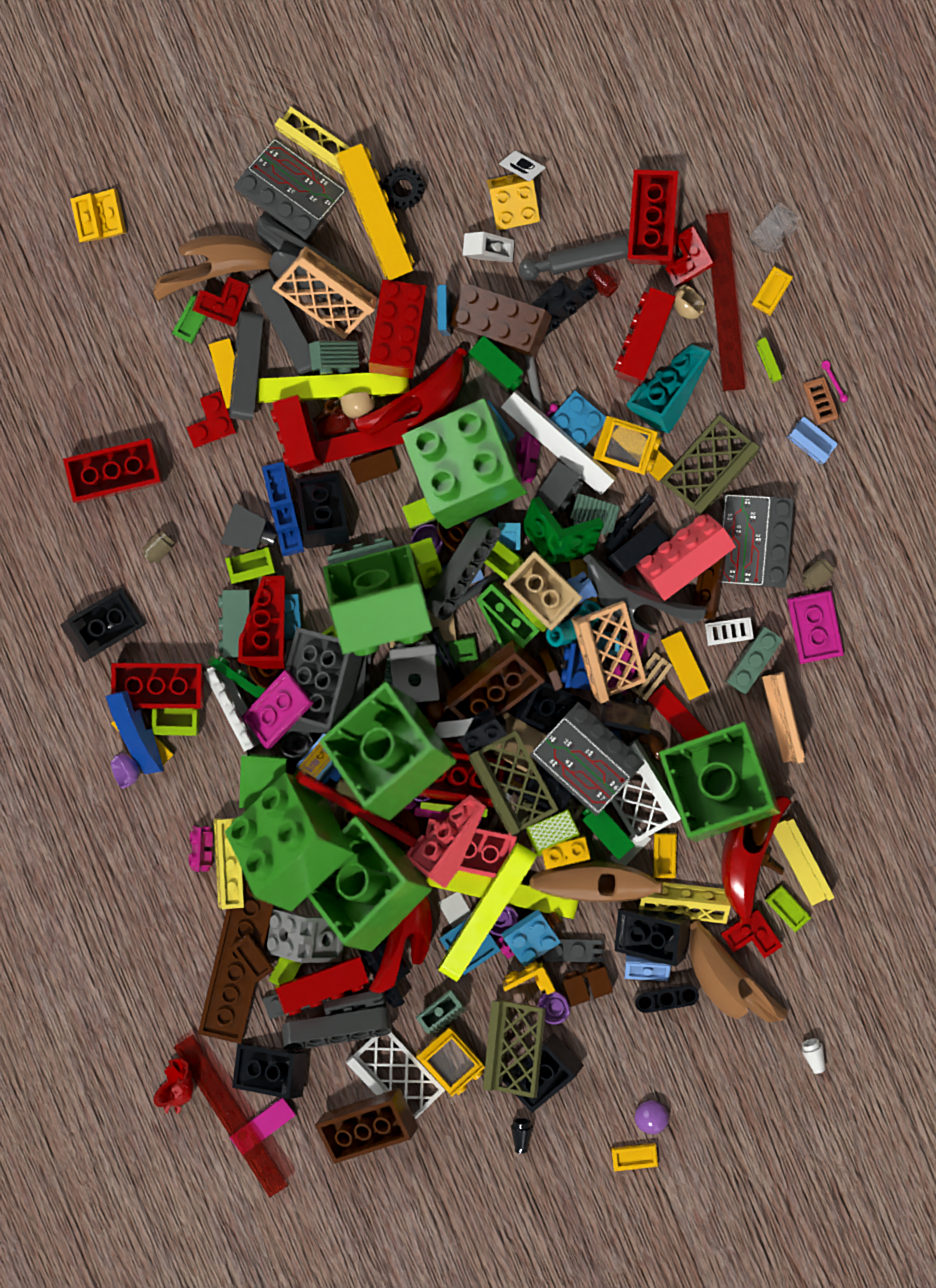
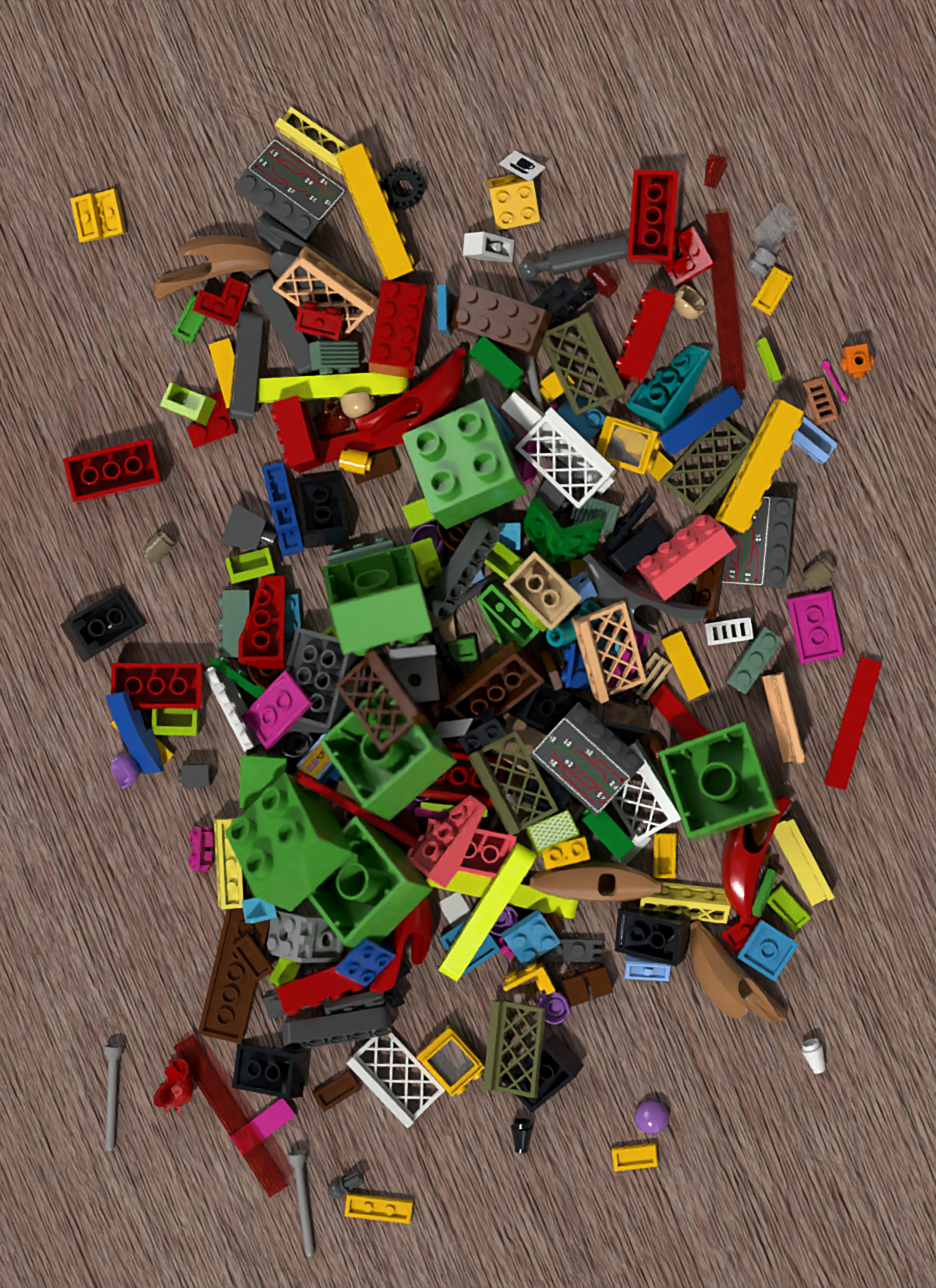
(112, 1053): none -> light grey piece
(188, 403): none -> lime panel
(195, 775): none -> dark grey brick
(257, 910): none -> medium azure panel
(297, 1161): none -> light grey piece
(319, 321): none -> red bracket
(336, 1090): none -> reddish brown tile
(346, 1184): none -> dark grey axle
(355, 461): none -> yellow brick
(366, 961): none -> blue bracket
(367, 1126): reddish brown brick -> none
(378, 1208): none -> yellow tile
(397, 691): none -> reddish brown fence
(441, 1012): sand green brick -> none
(552, 388): none -> yellow brick
(579, 444): none -> white fence
(600, 360): none -> olive fence
(676, 1002): black beam -> none
(701, 420): none -> blue slope
(714, 170): none -> clear red cone
(759, 466): none -> yellow brick
(761, 262): none -> light grey wheel
(764, 893): none -> bright green tile
(767, 950): none -> dark azure plate
(852, 723): none -> red tile
(861, 355): none -> orange brick

